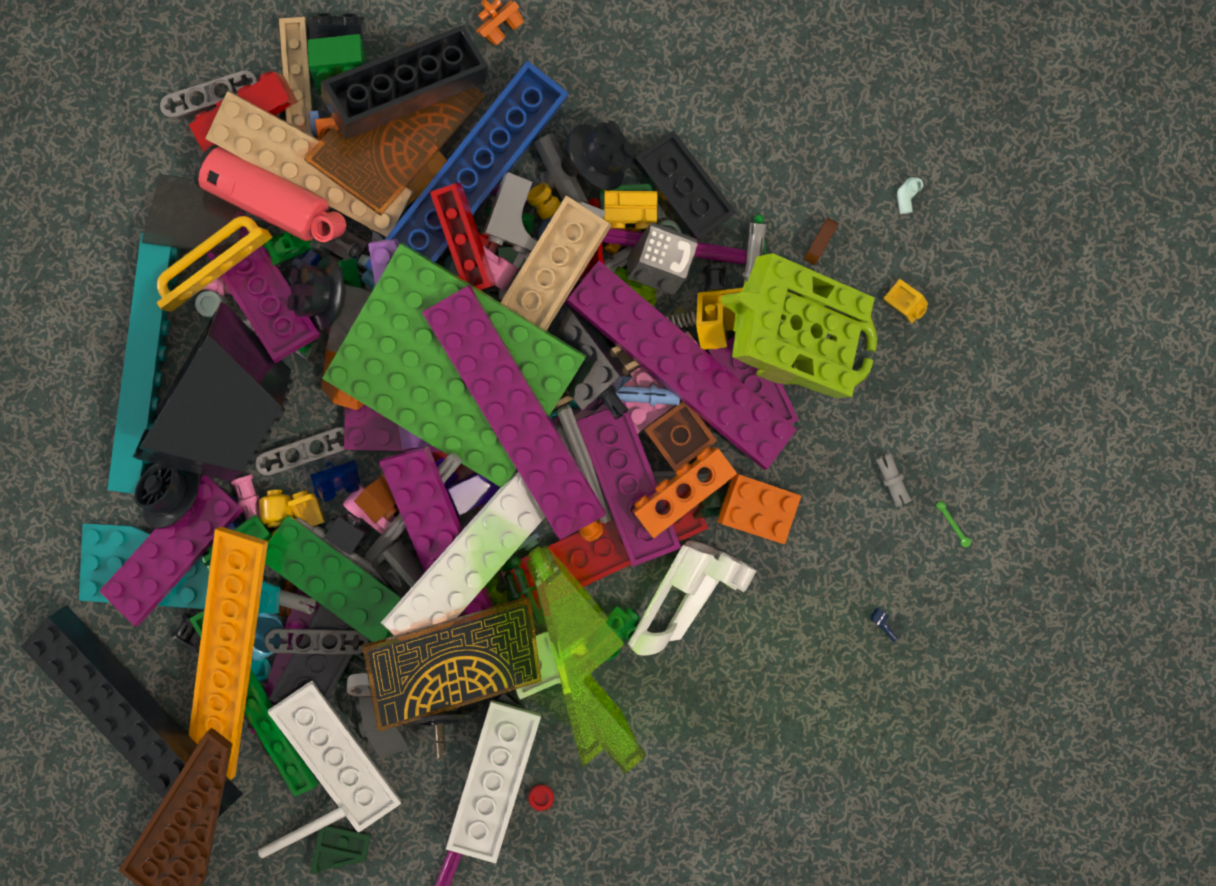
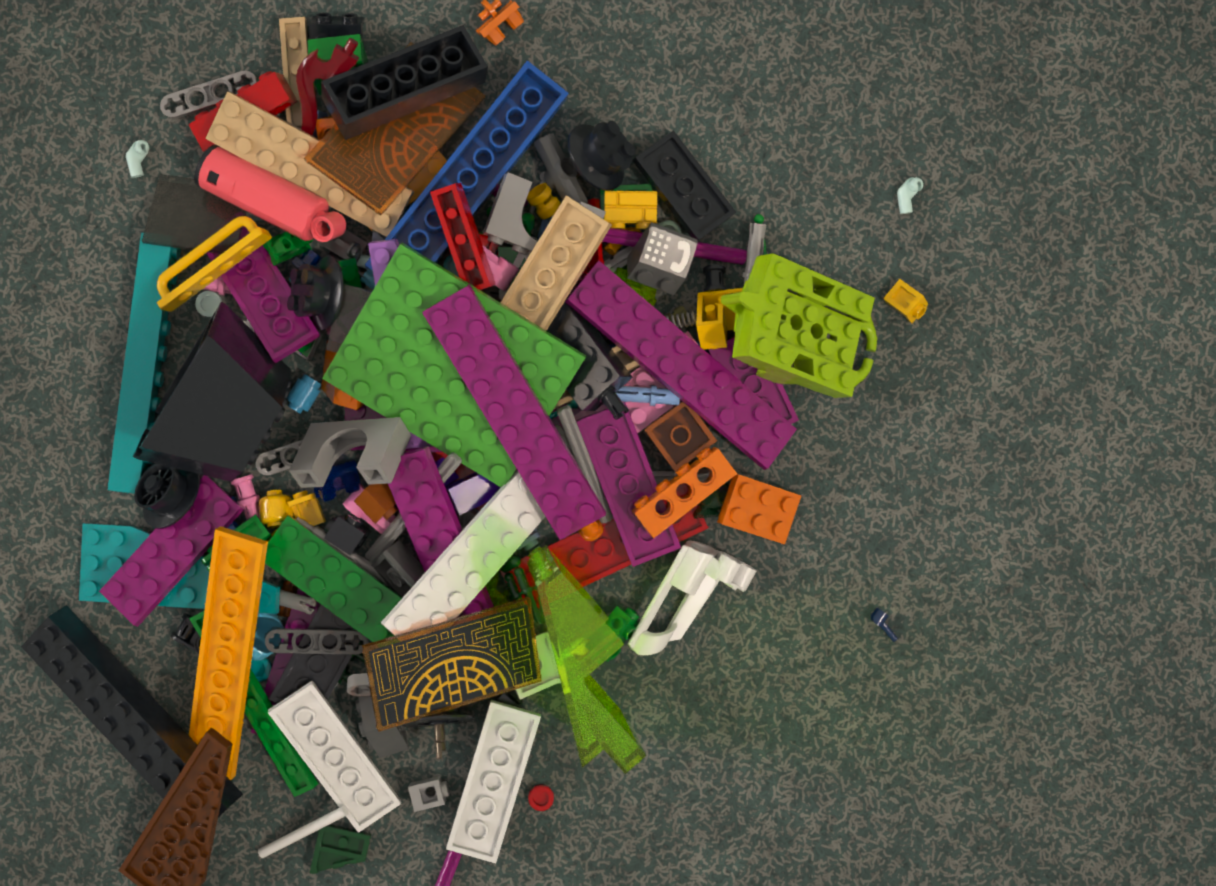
(135, 156): none -> light aqua arm
(303, 394): none -> dark azure brick
(315, 67): none -> dark red piece
(326, 441): none -> light grey arch
(422, 800): none -> light grey brick
(821, 241): reddish brown beam -> none
(893, 479): light grey pin -> none
(941, 506): bright green hinge -> none

